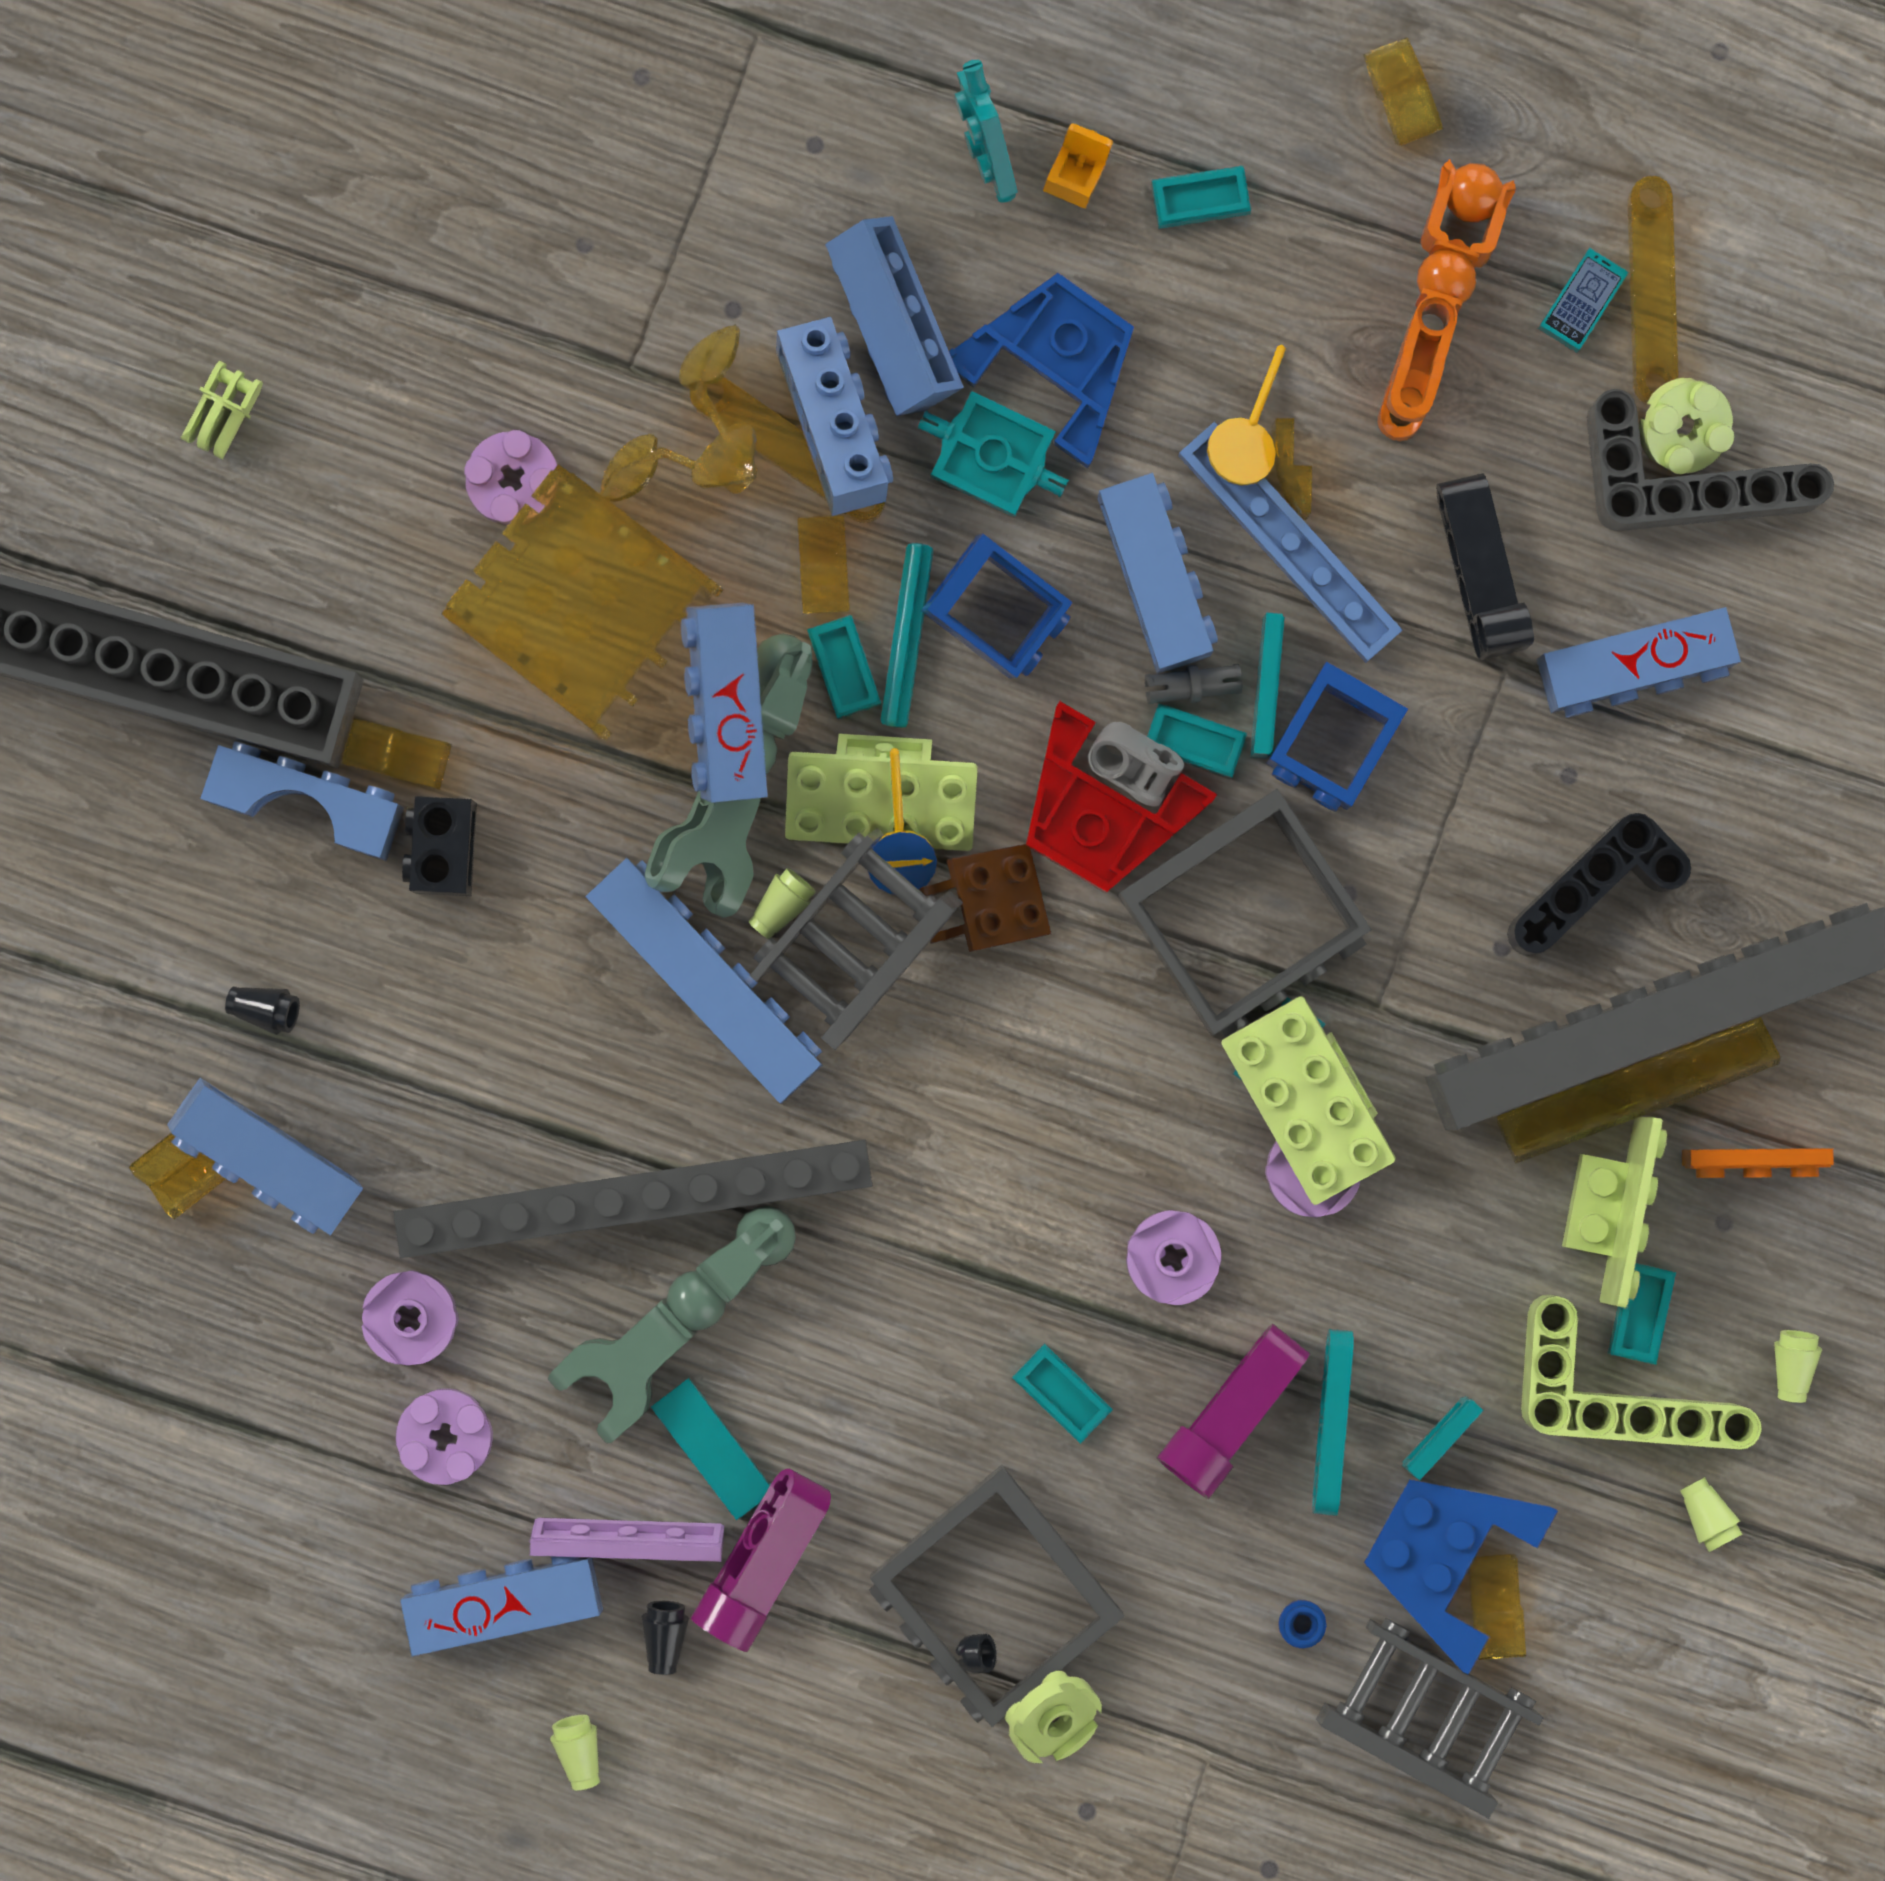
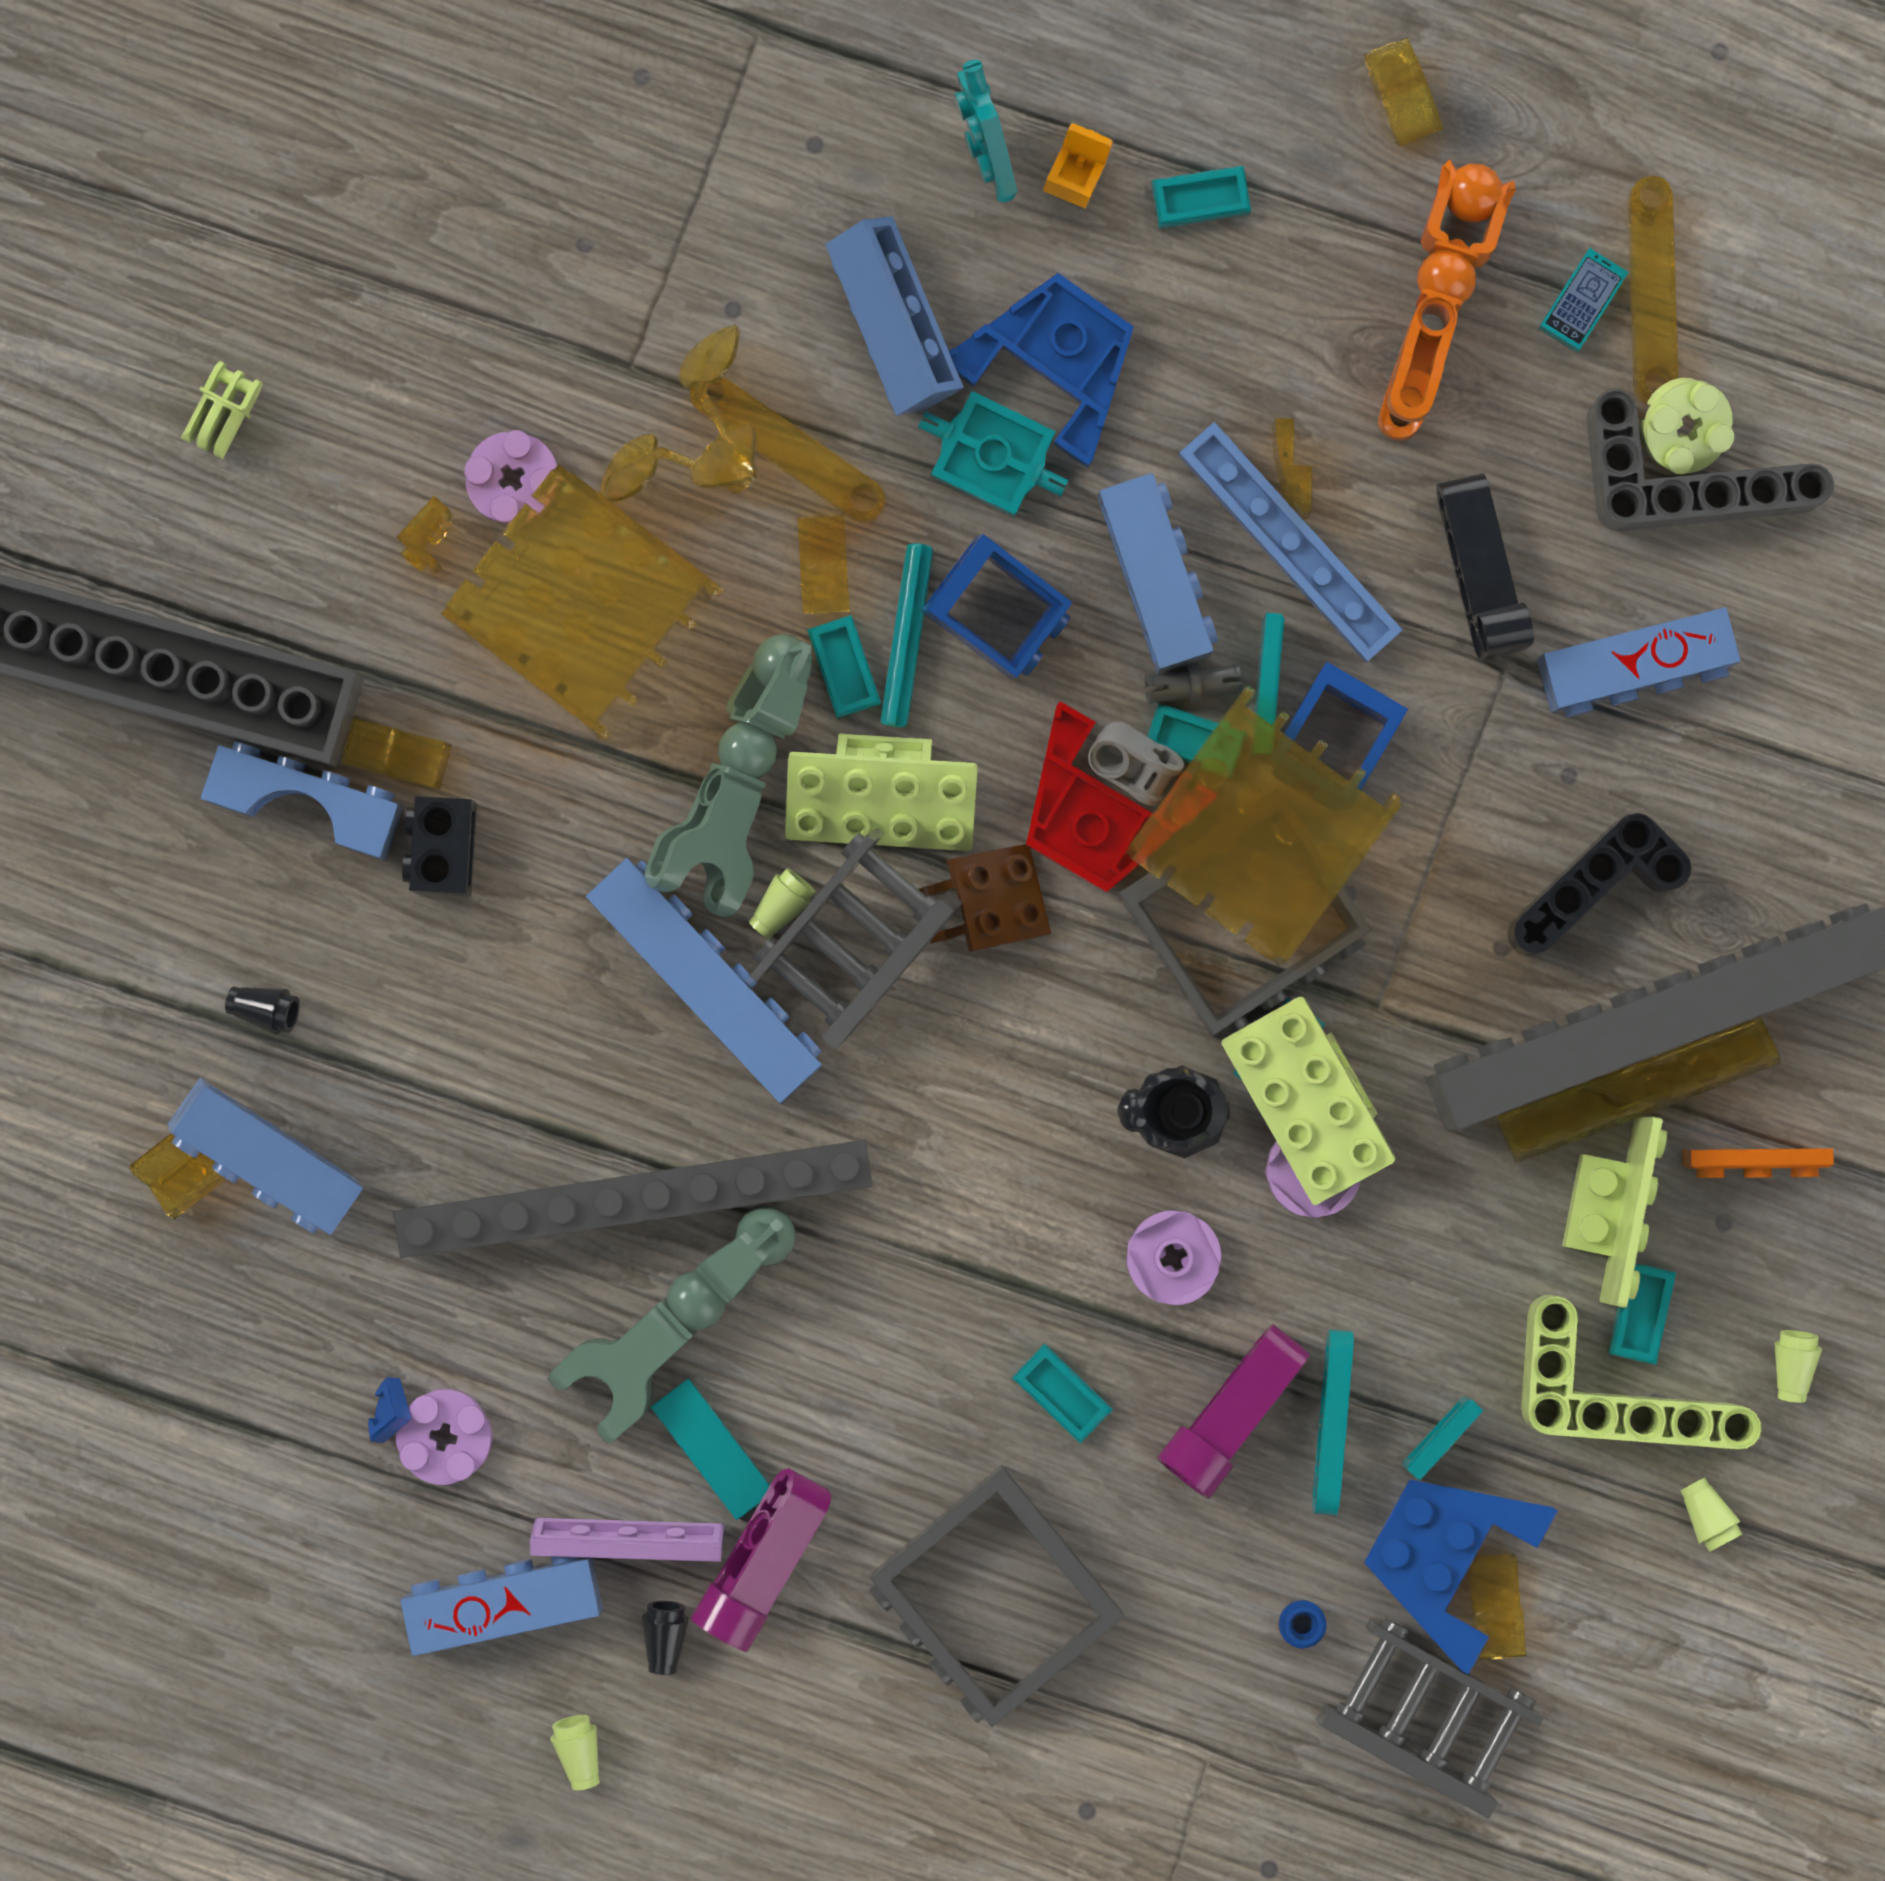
(391, 1411): none -> blue tile
(409, 1345): lavender plate -> none
(426, 527): none -> clear yellow bracket
(725, 702): medium blue brick -> none
(832, 415): medium blue brick -> none
(902, 849): blue piece -> none
(977, 1653): black hinge -> none
(1032, 1718): yellowish green plate -> none
(1176, 1111): none -> black piece
(1241, 447): yellow piece -> none
(1261, 831): none -> clear yellow windscreen

